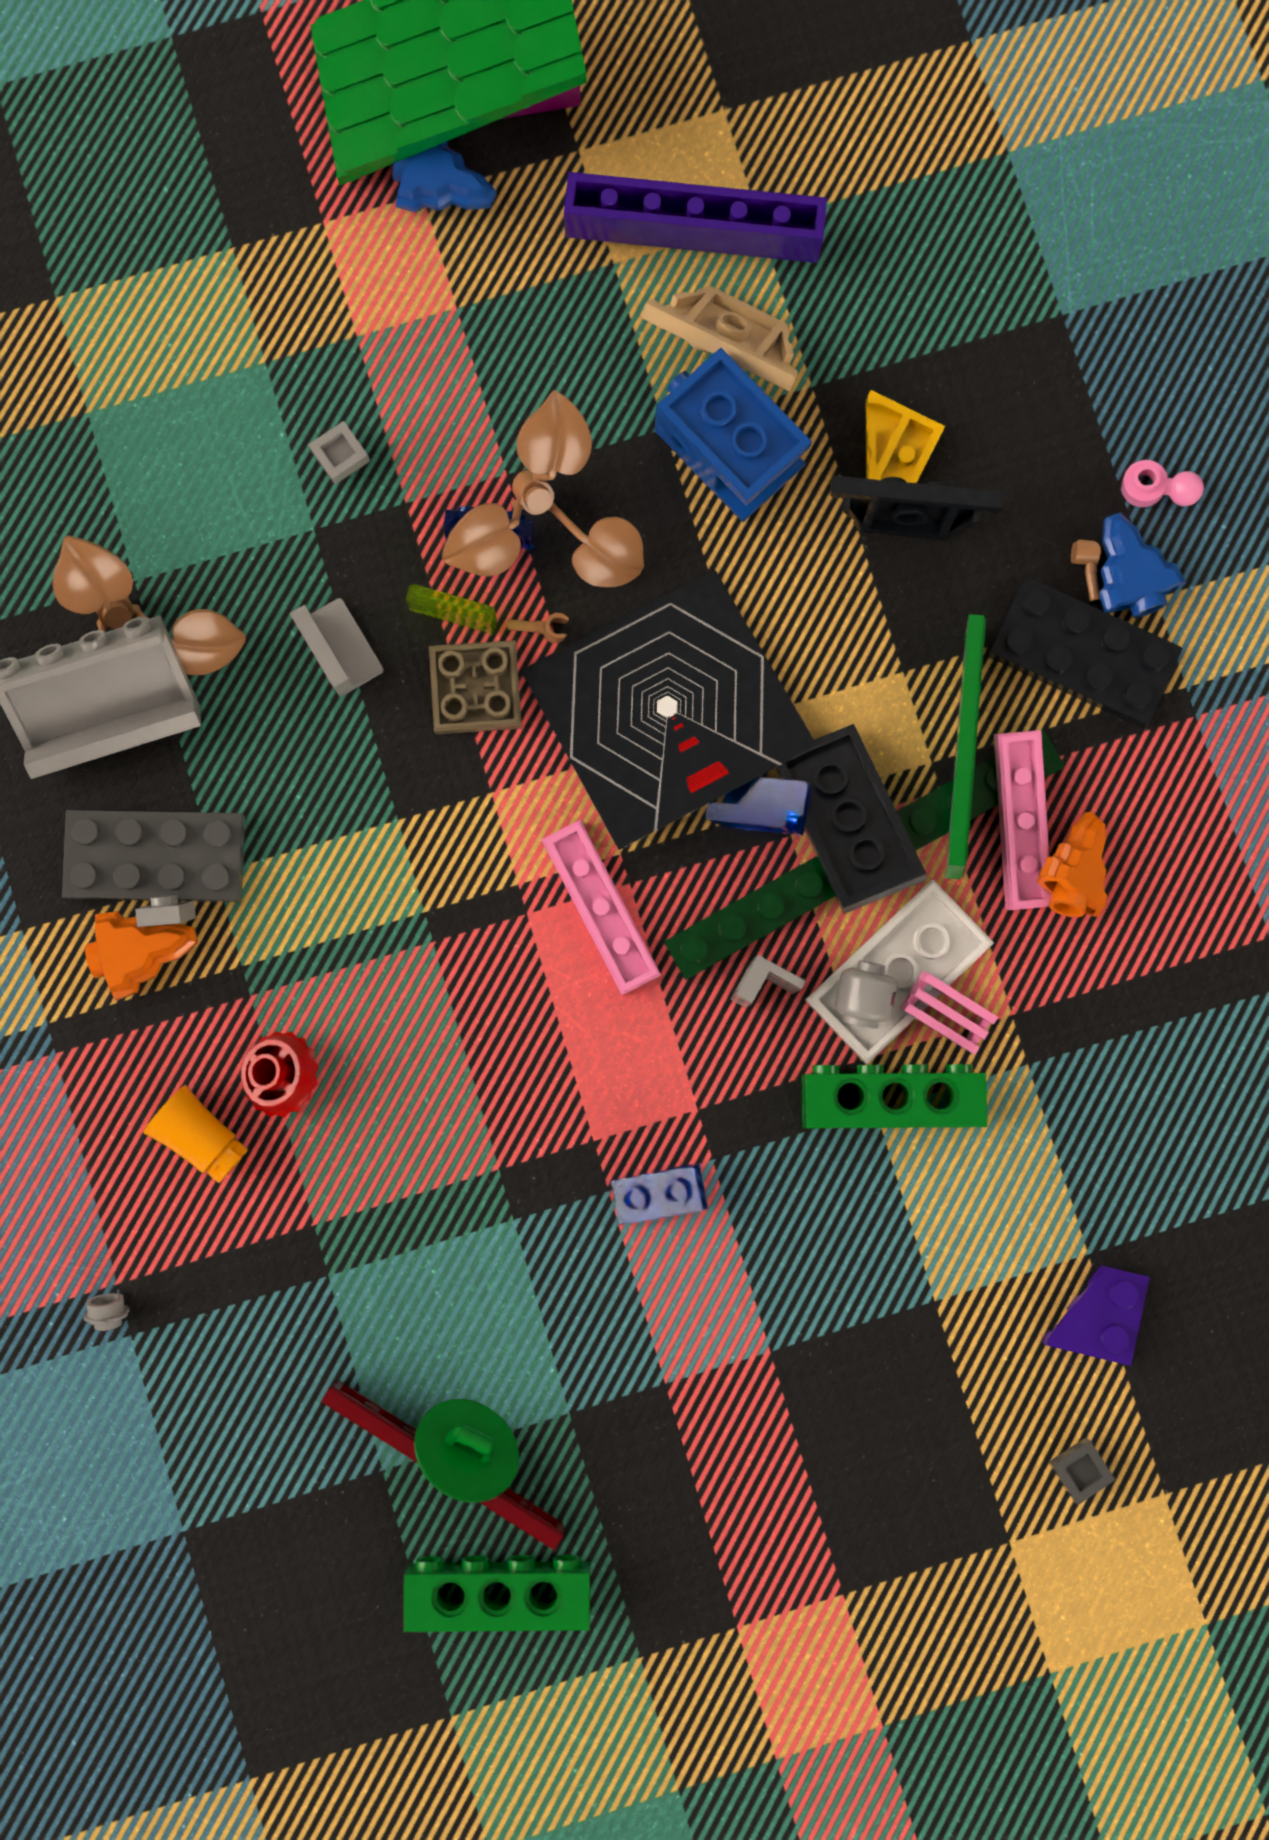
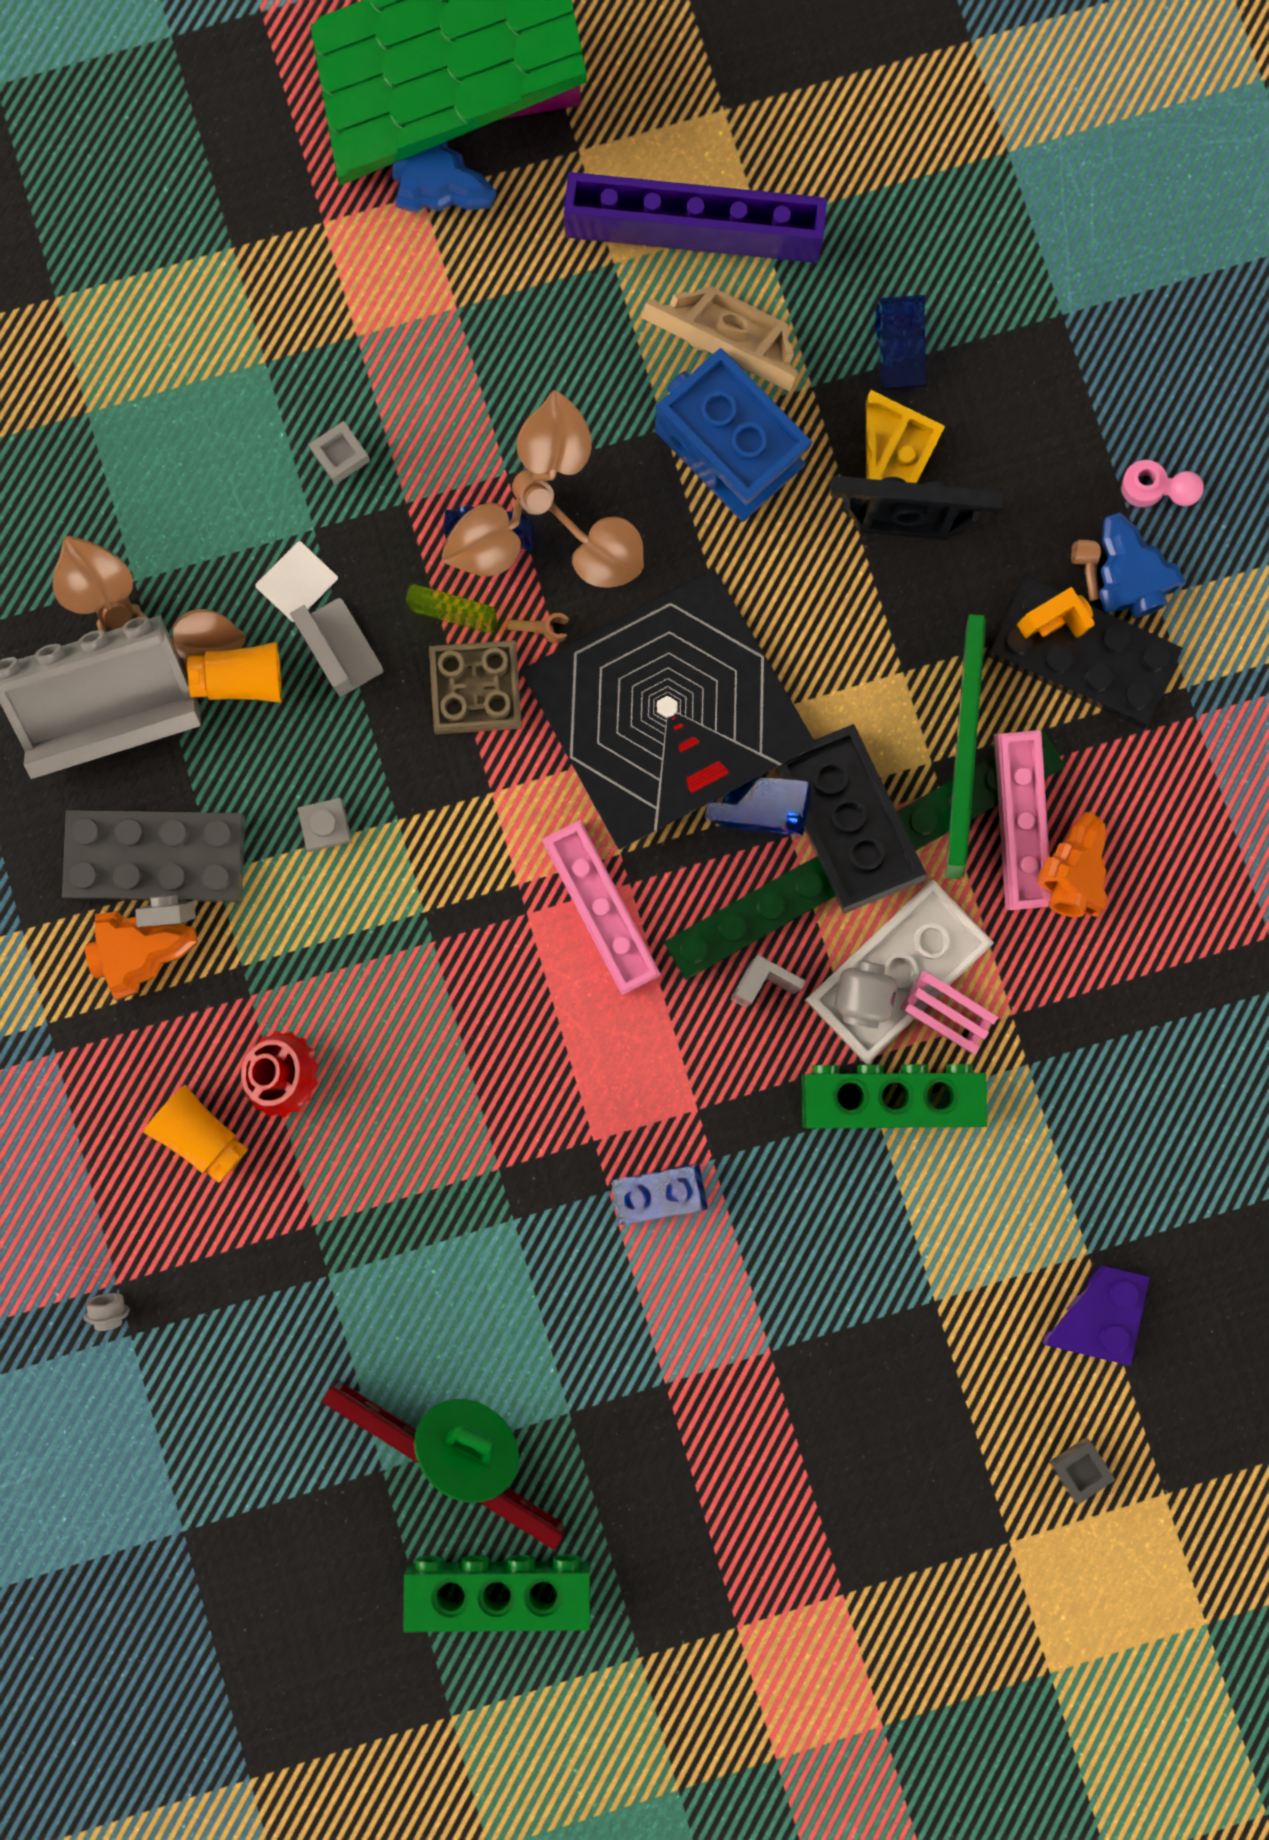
(237, 674): none -> light orange plant
(296, 580): none -> white sticker
(324, 825): none -> light grey plate
(902, 340): none -> clear blue plate
(1048, 616): none -> light orange bracket

